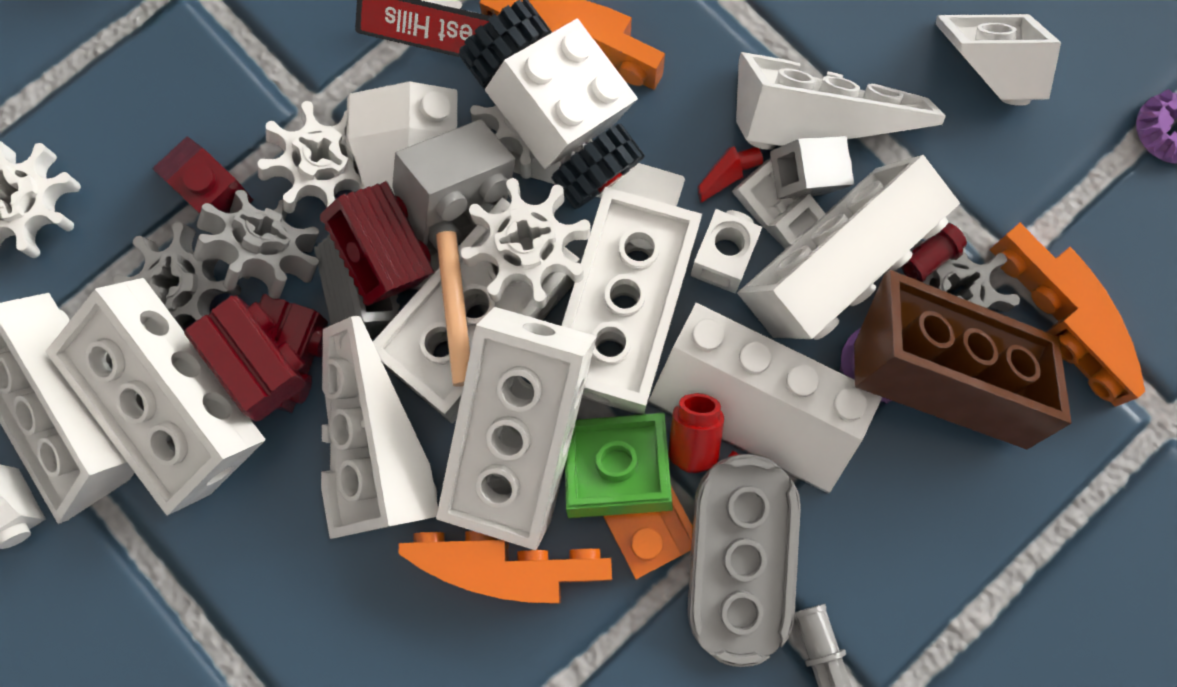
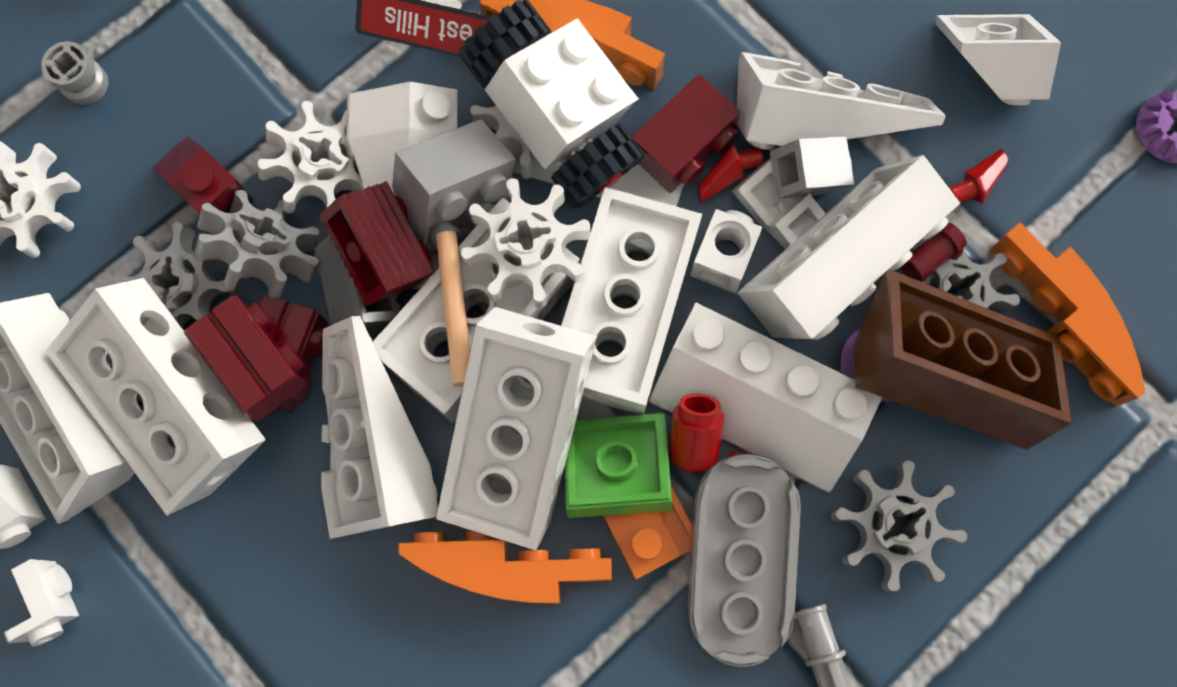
(47, 597): none -> white bracket
(74, 73): none -> light grey wheel
(687, 134): none -> dark red brick
(917, 534): none -> light grey gear
(981, 178): none -> red bar

